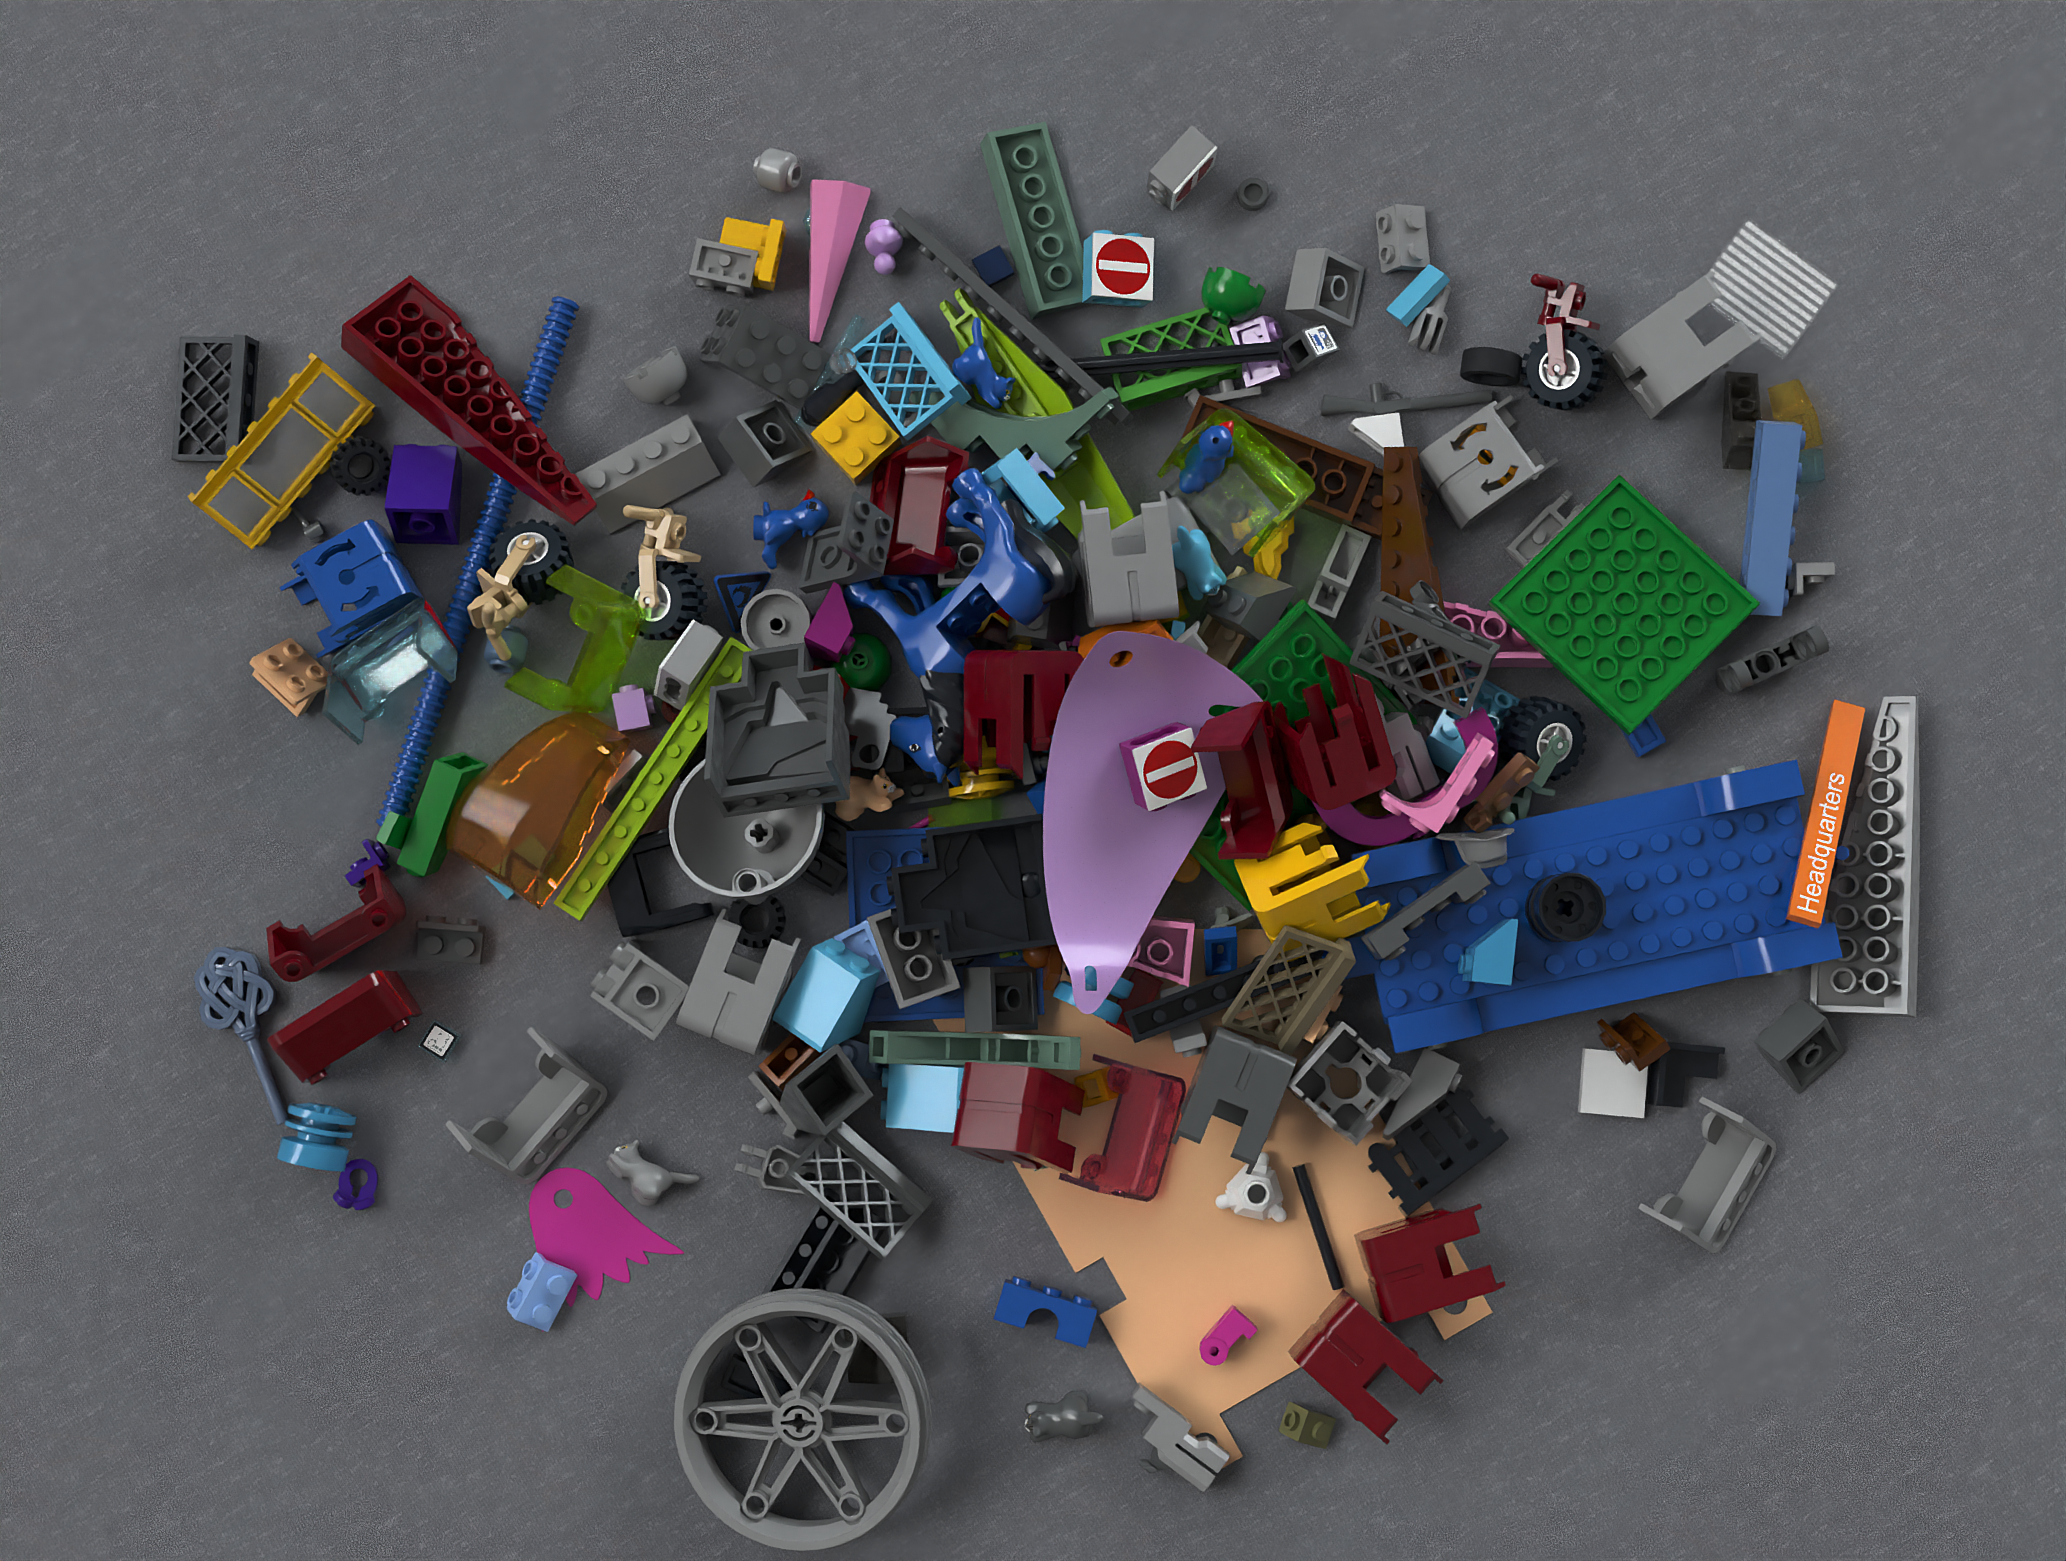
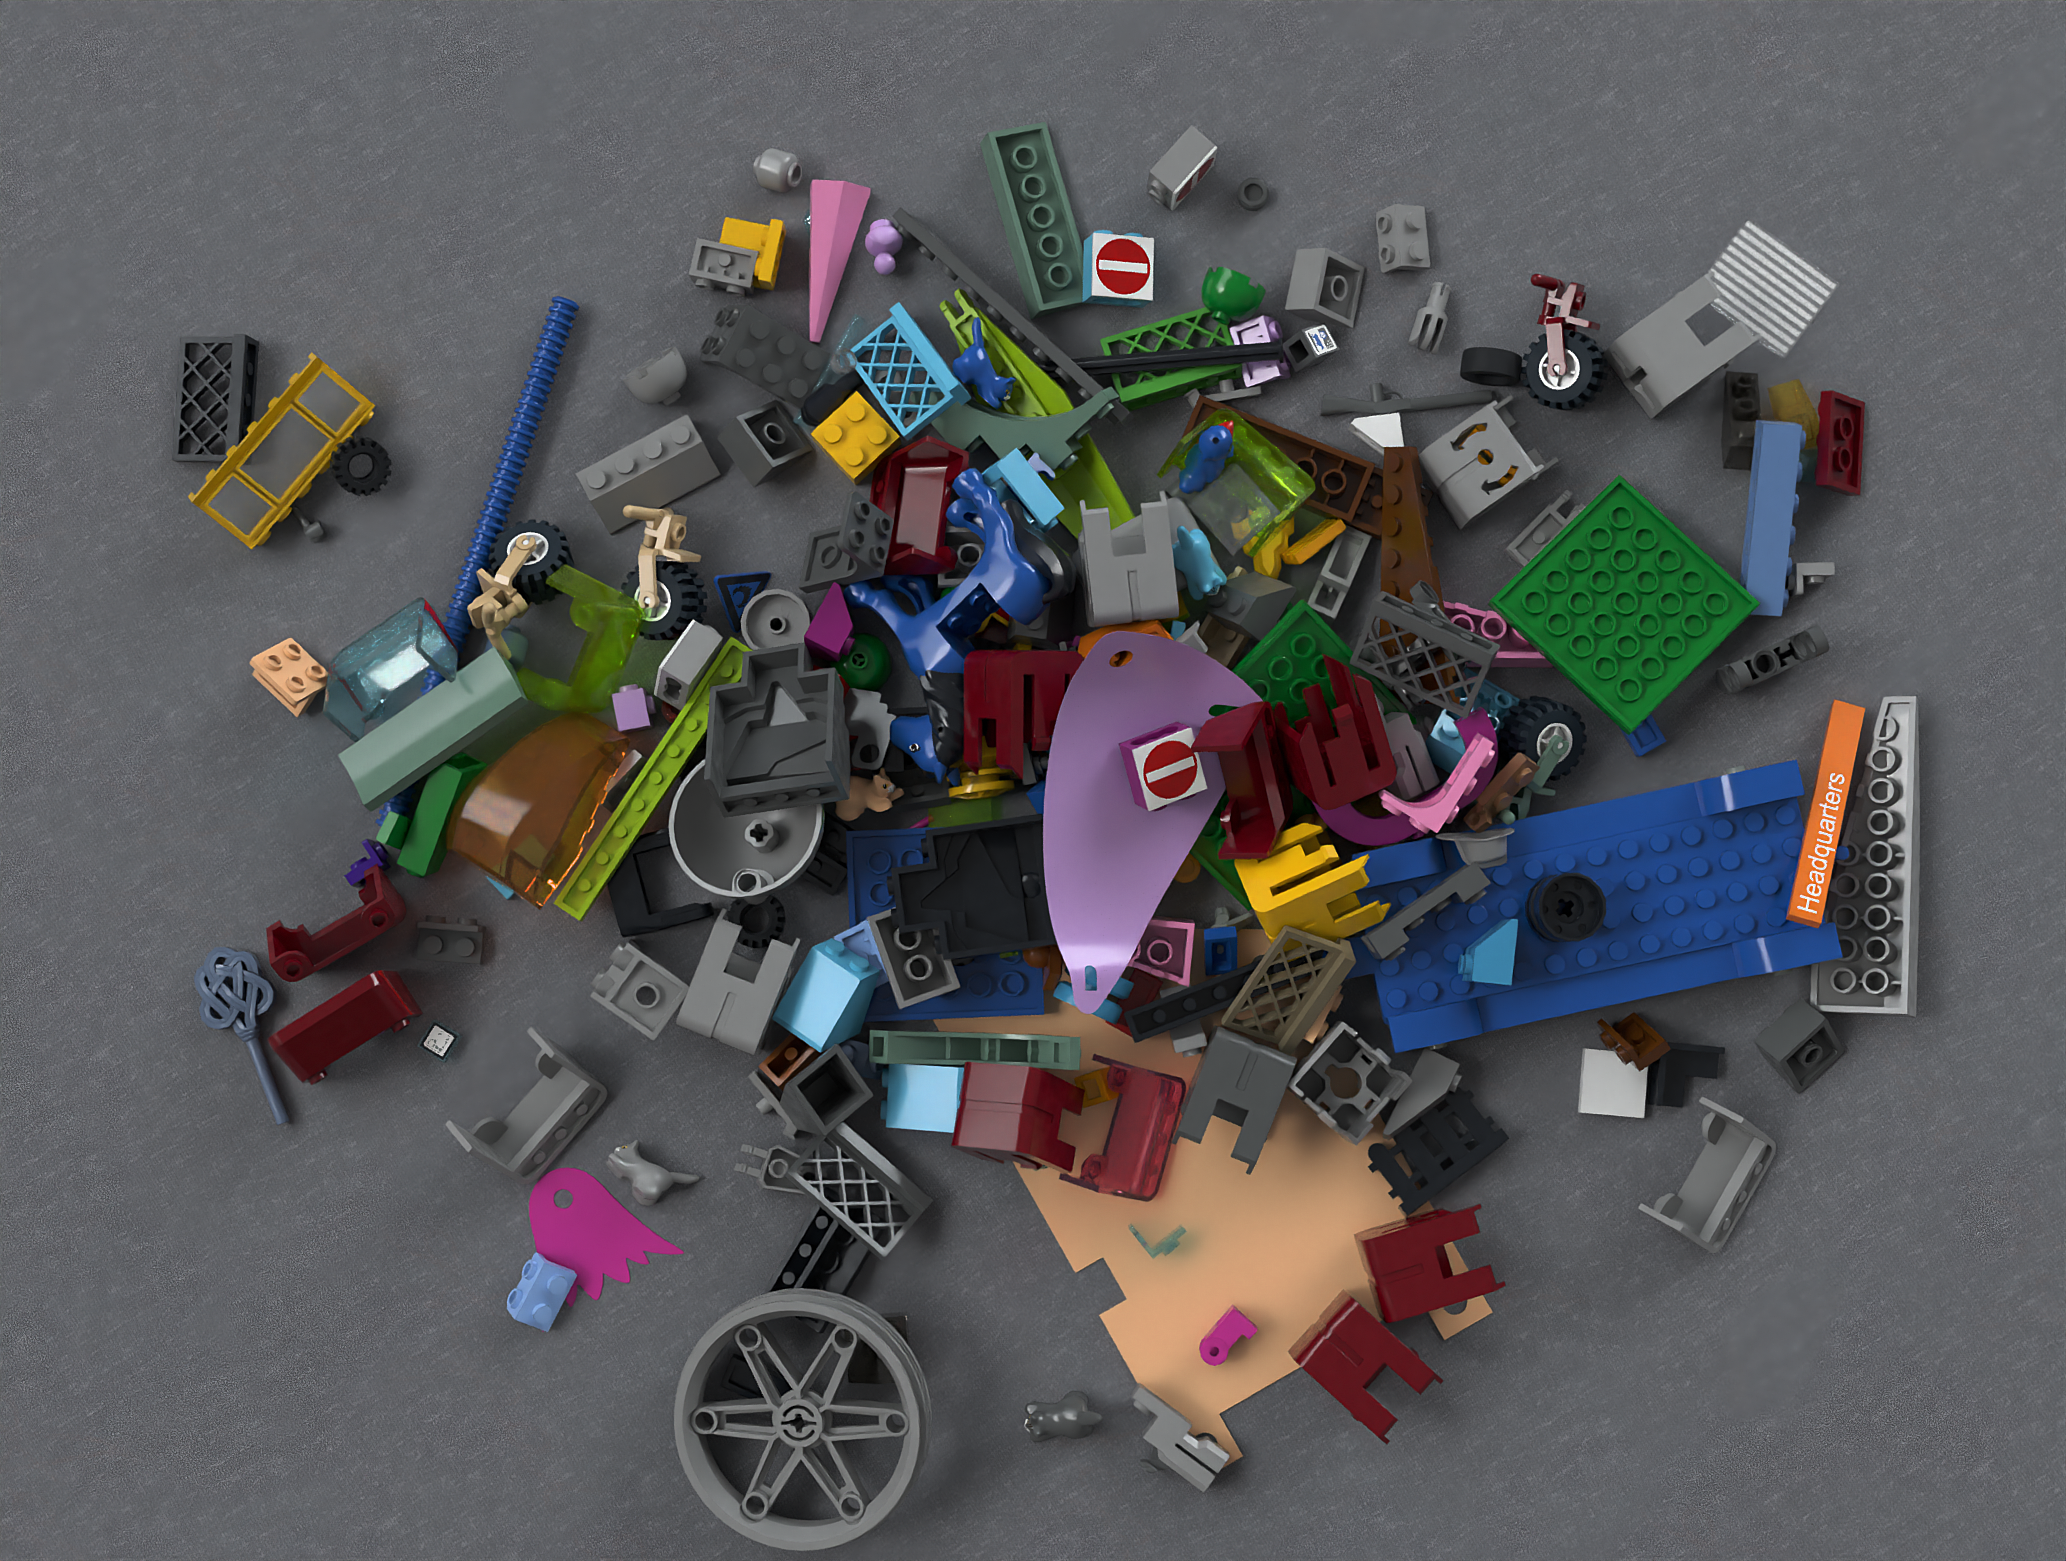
(316, 1137): dark azure wheel -> none
(344, 1195): dark purple piece -> none
(353, 569): blue piece -> none
(425, 494): dark purple slope -> none
(433, 728): none -> sand green arch
(440, 372): dark red wedge -> none
(778, 526): blue animal -> none
(993, 266): dark blue tile -> none
(1000, 998): dark grey slope -> none
(1073, 1316): blue arch -> none
(1166, 1245): none -> clear light blue bracket
(1255, 1194): white rock -> none
(1307, 1425): olive bracket -> none
(1313, 541): none -> light orange tile
(1318, 1227): black bar -> none
(1417, 295): medium azure tile -> none
(1840, 443): none -> dark red plate

